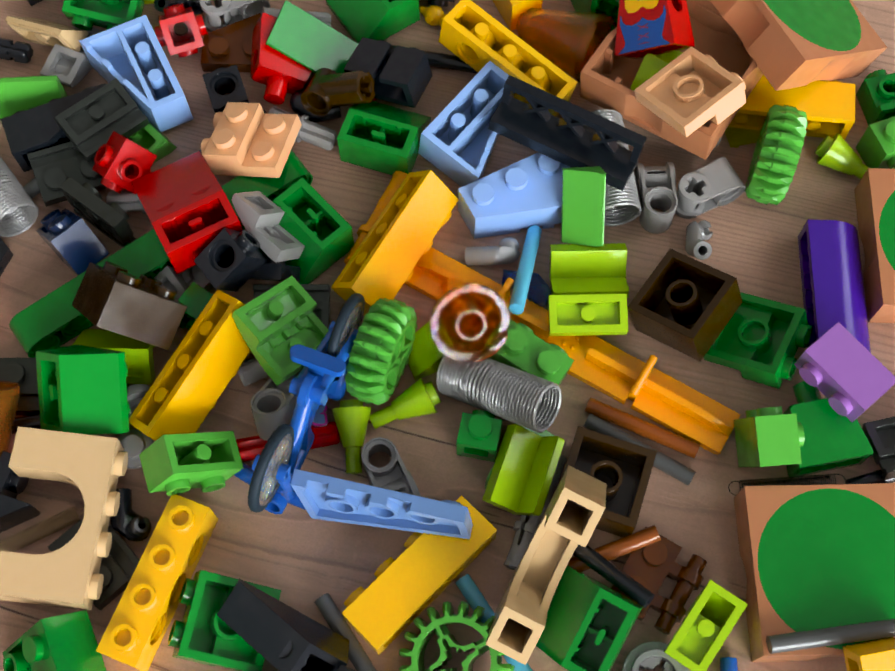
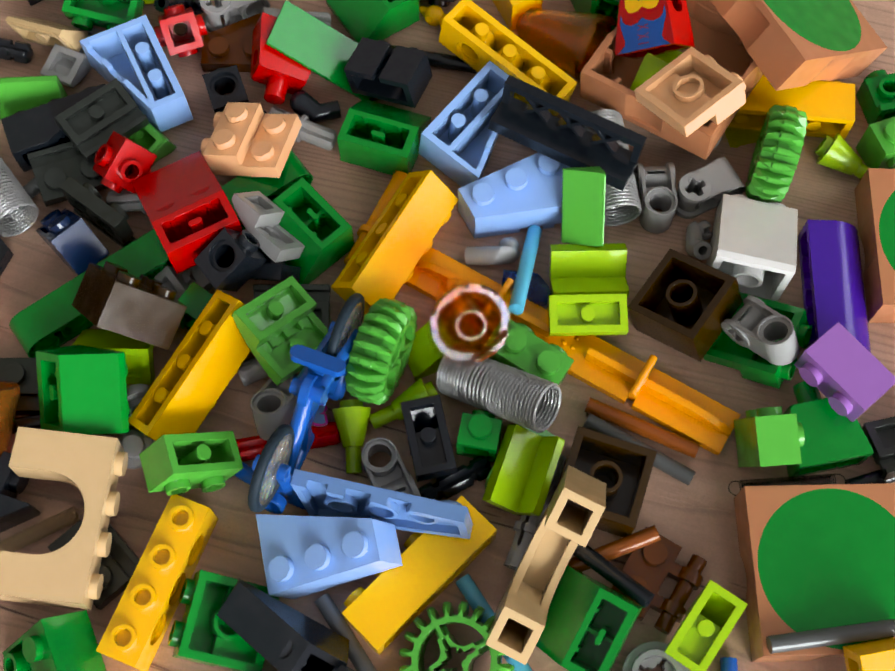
(129, 522): black arm -> none
(323, 552): none -> light blue wedge
(335, 89): dark brown piece -> none
(428, 438): none -> black slope
(453, 484): none -> black axle
(755, 244): none -> white slope
(756, 329): none -> light grey piece

